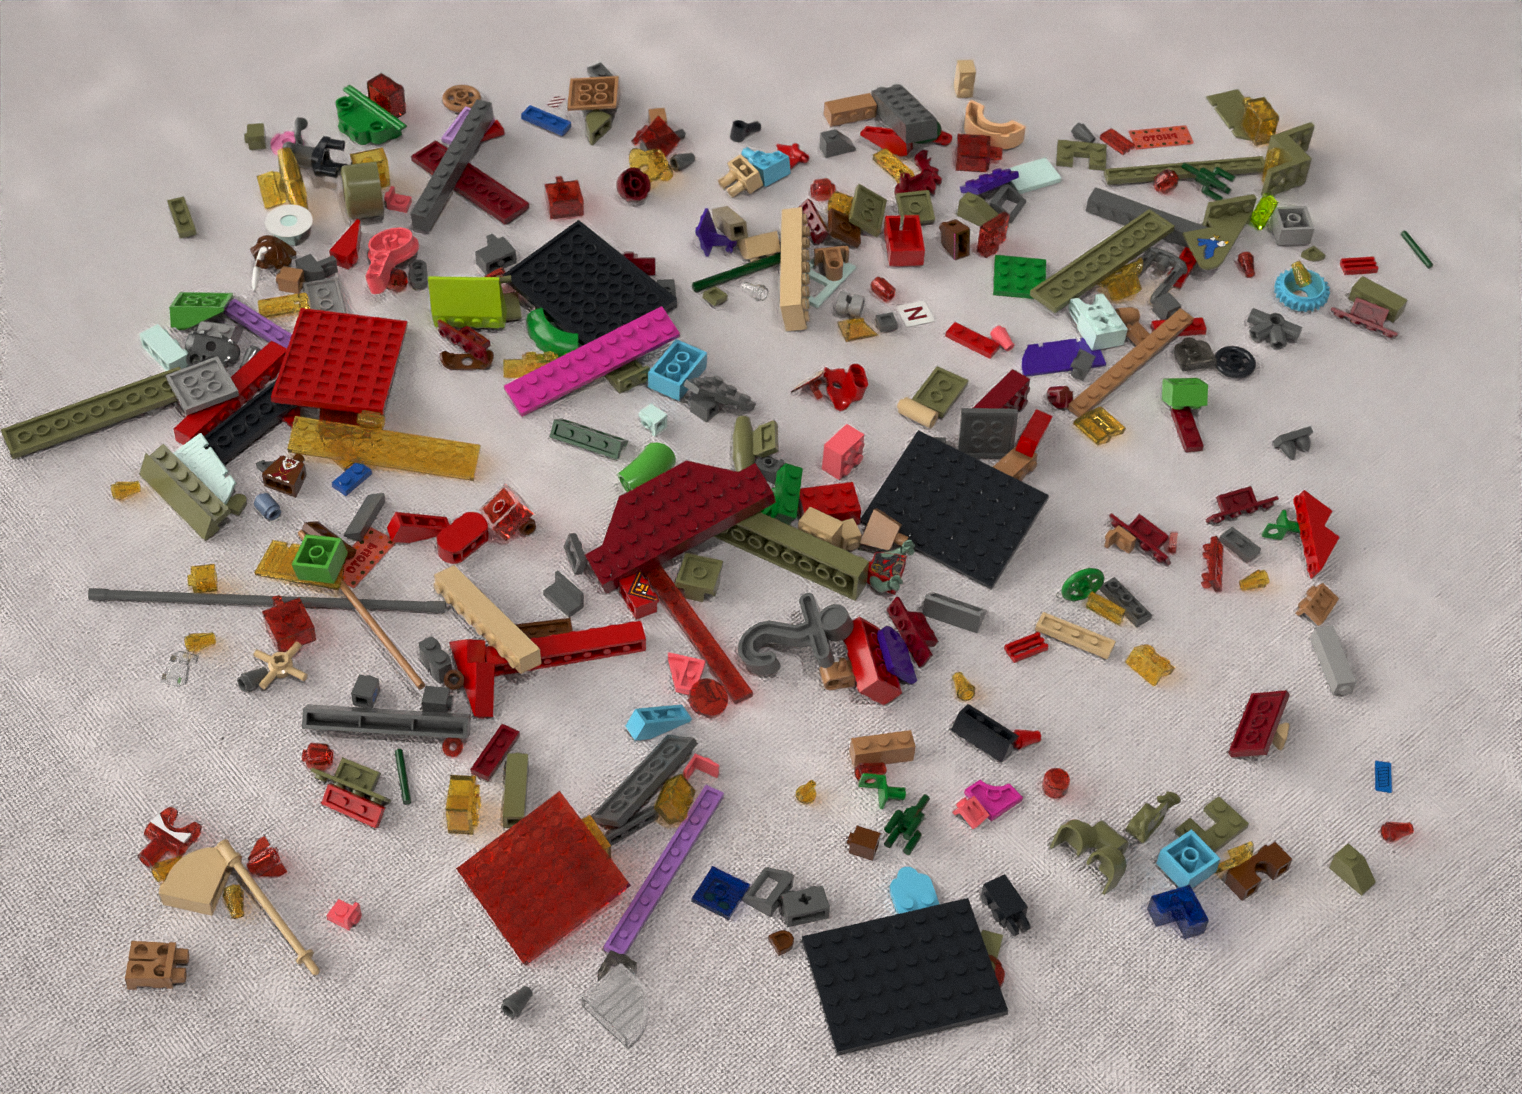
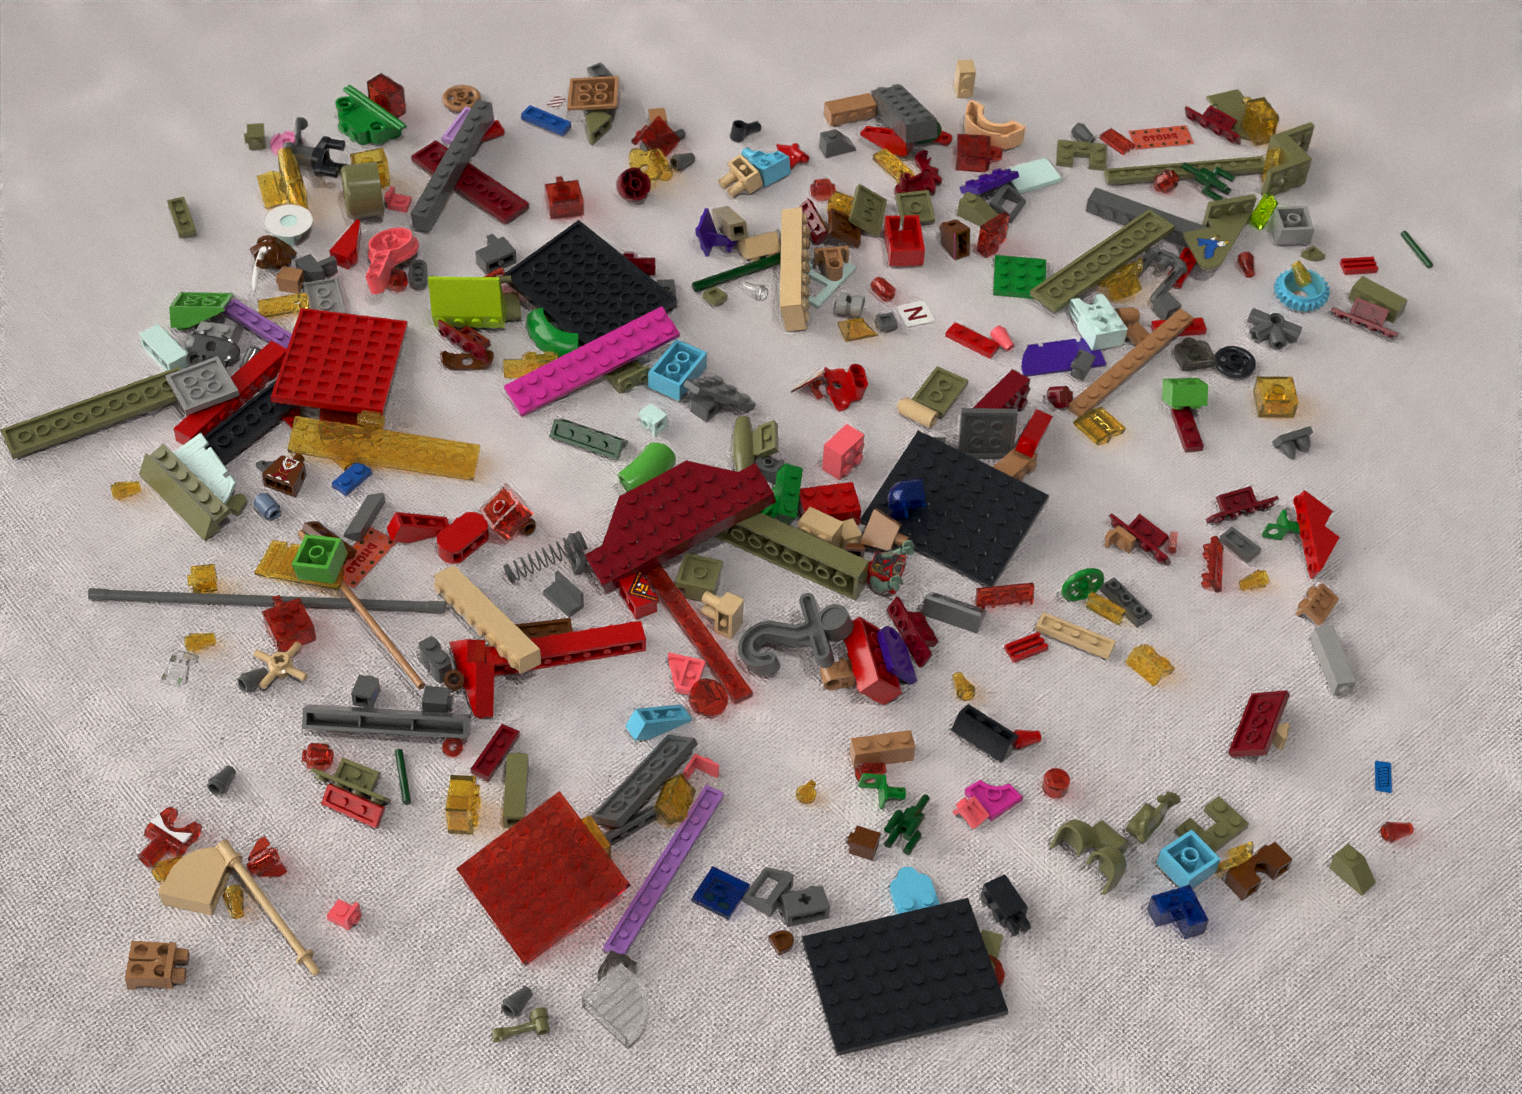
(220, 782): none -> dark grey cone
(510, 574): none -> dark grey piece
(539, 1023): none -> olive brick
(726, 612): none -> tan brick
(856, 549): none -> reddish brown tile
(905, 496): none -> clear blue brick
(1004, 595): none -> clear red plate
(1217, 121): none -> dark red bracket
(1275, 397): none -> clear yellow brick

